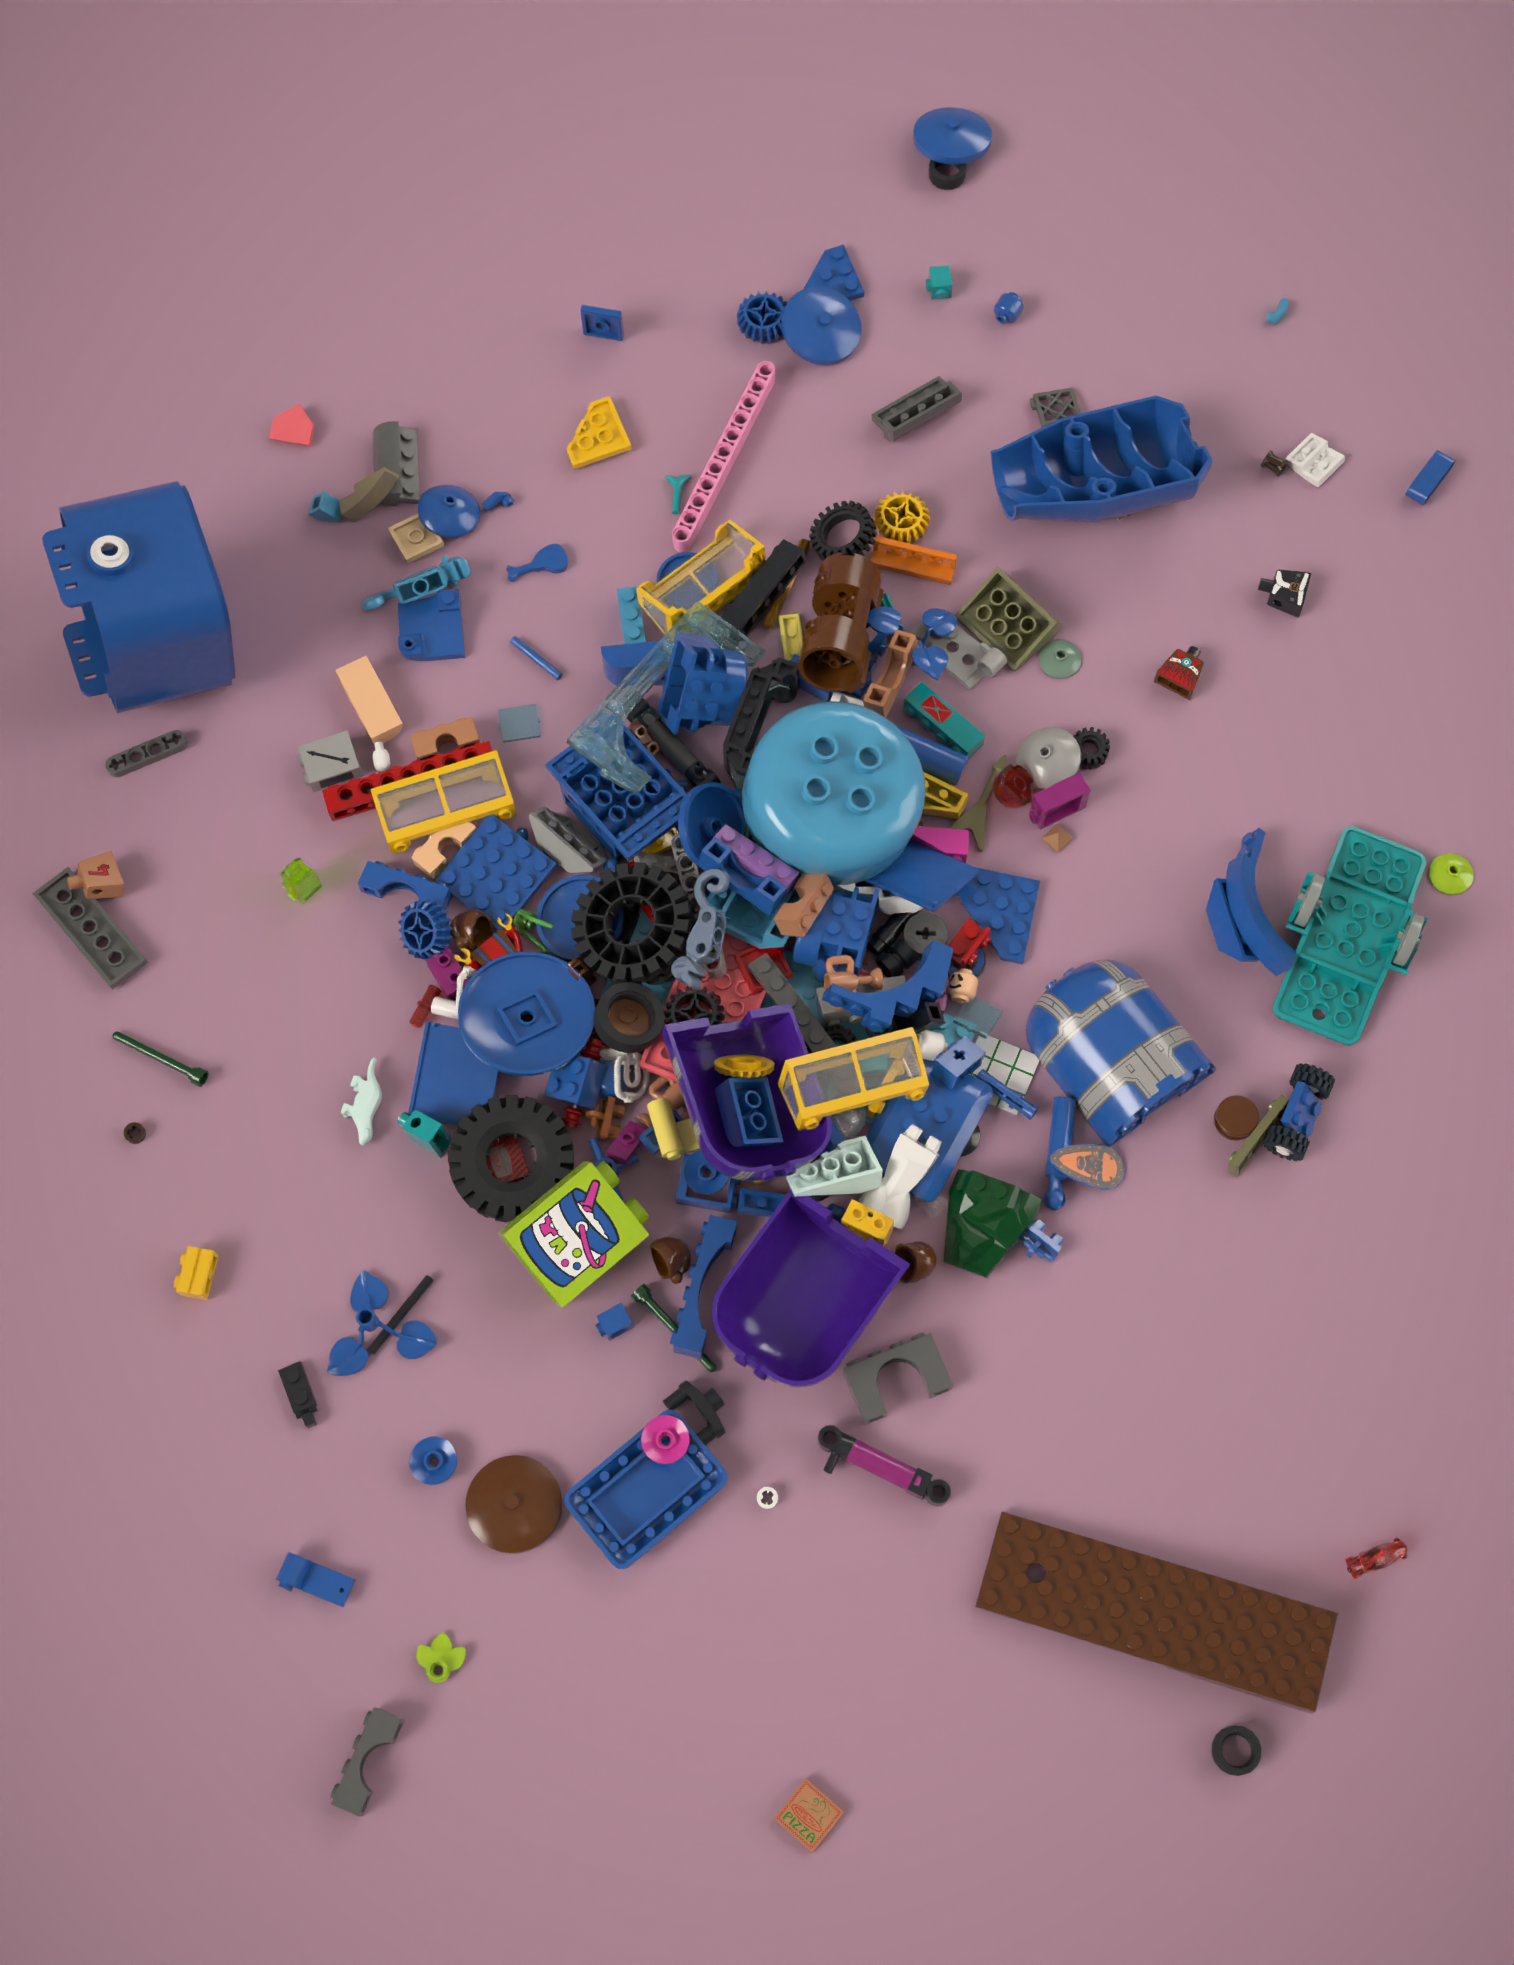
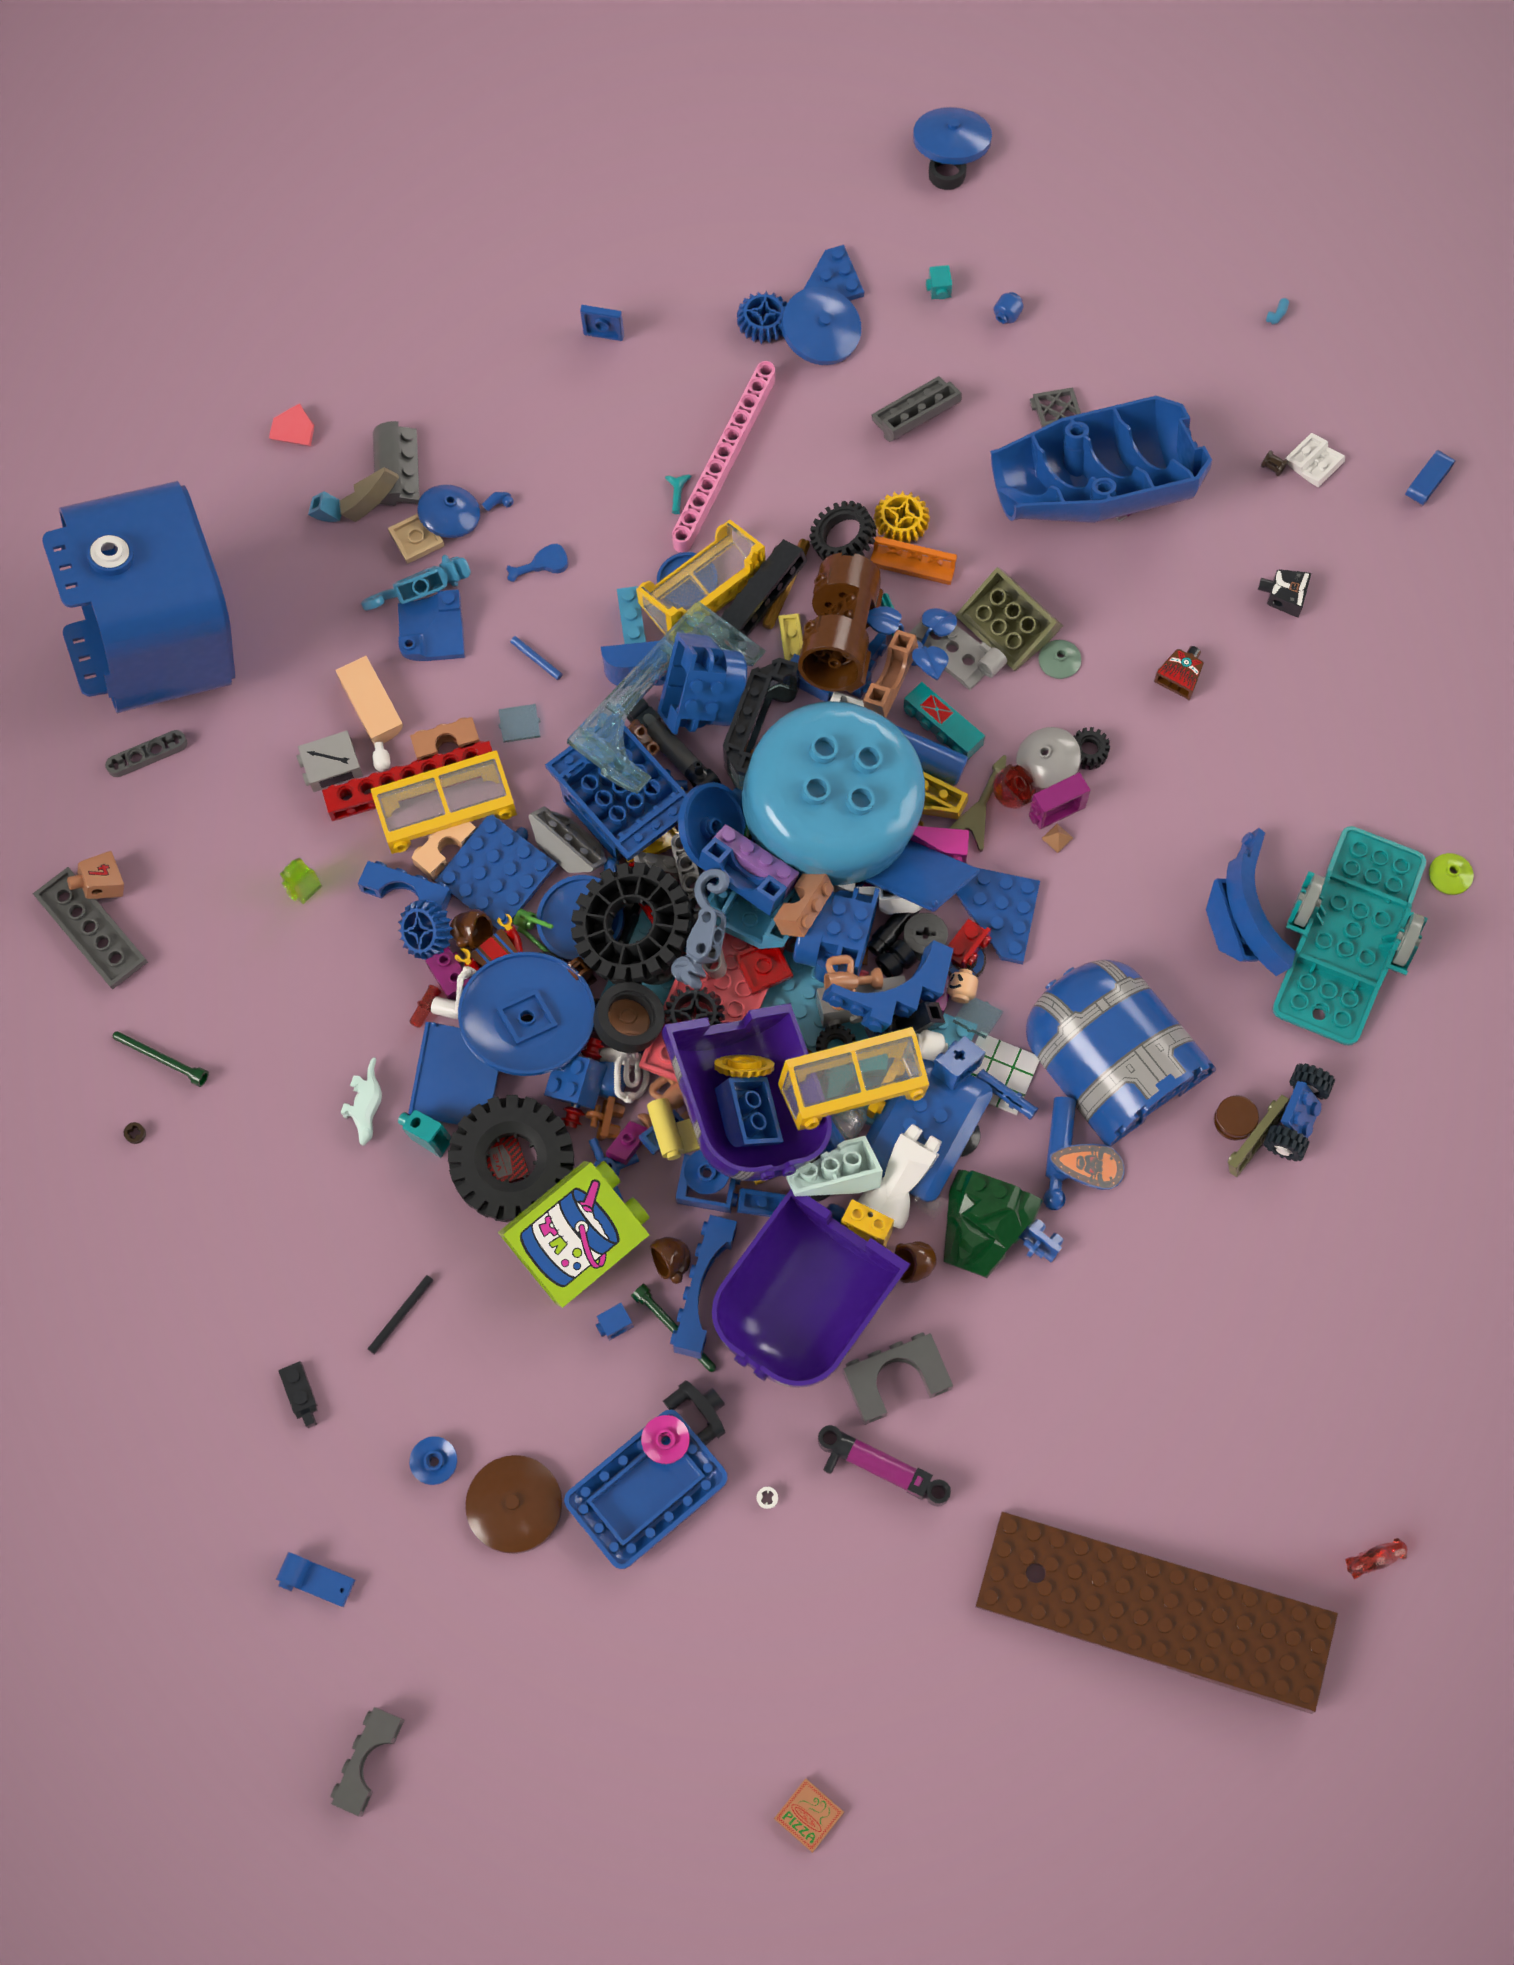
(196, 1273): yellow brick -> none
(368, 1294): blue plant -> none
(440, 1654): lime plate -> none
(598, 435): yellow plate -> none
(783, 993): dark grey plate -> none
(1254, 1745): black tyre -> none

